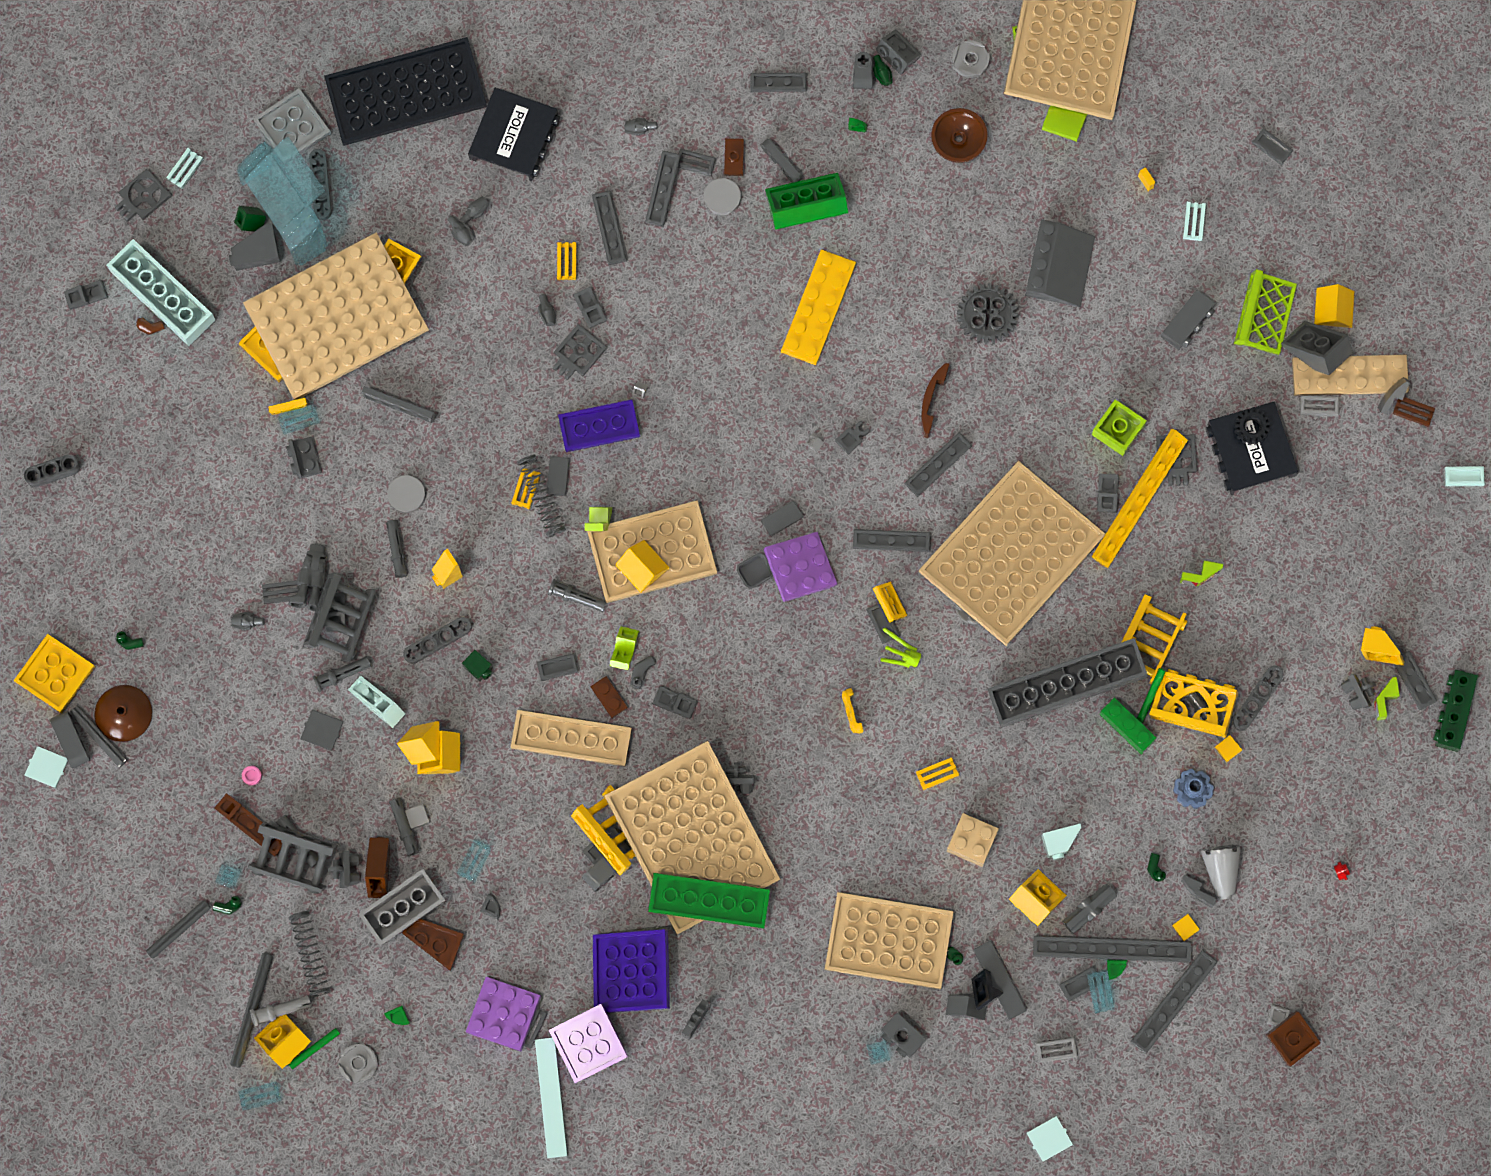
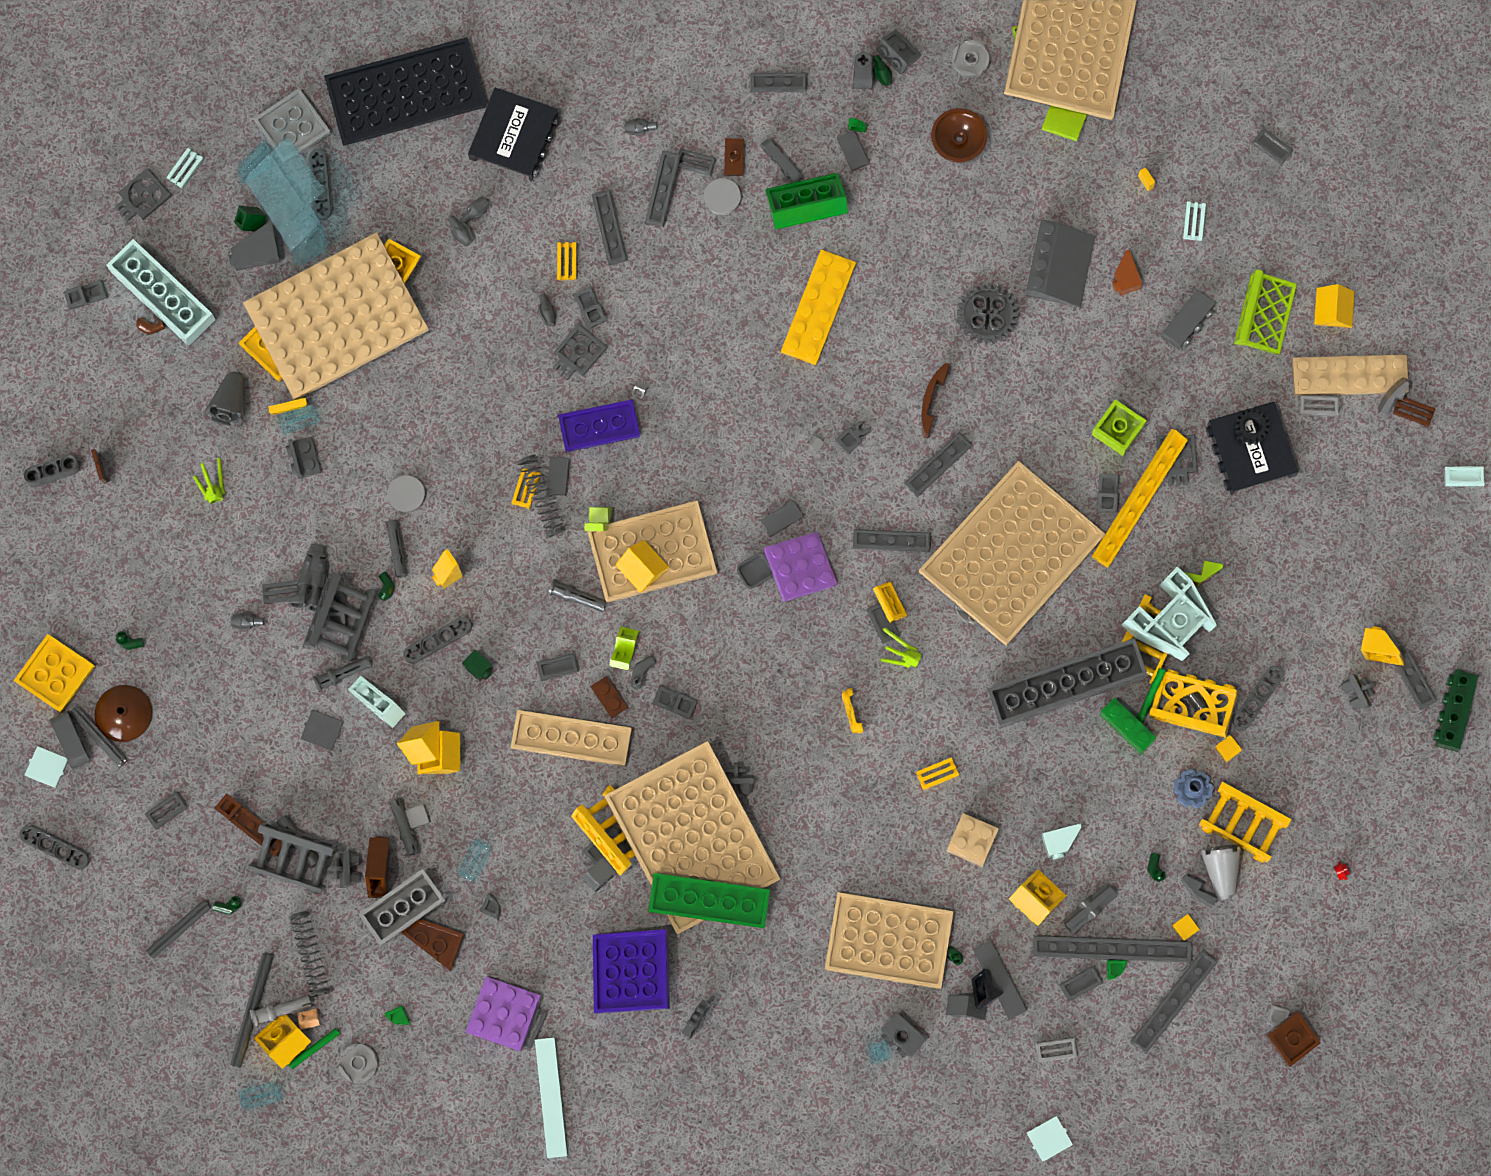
(55, 846): none -> dark grey beam
(99, 466): none -> reddish brown piece
(152, 820): none -> dark grey tile
(213, 493): none -> lime plant
(227, 876): clear light blue tile -> none
(228, 401): none -> dark grey cone
(251, 775): bright pink tile -> none
(308, 1018): none -> light nougat tile
(388, 586): none -> dark green arm
(398, 404): dark grey tile -> none
(588, 1043): plate -> none
(852, 150): none -> dark grey tile
(1103, 1008): clear light blue tile -> none
(1126, 276): none -> dark orange slope
(1176, 621): none -> light aqua wedge
(1261, 812): none -> yellow fence
(1318, 347): dark grey slope -> none
(1389, 692): lime slope -> none

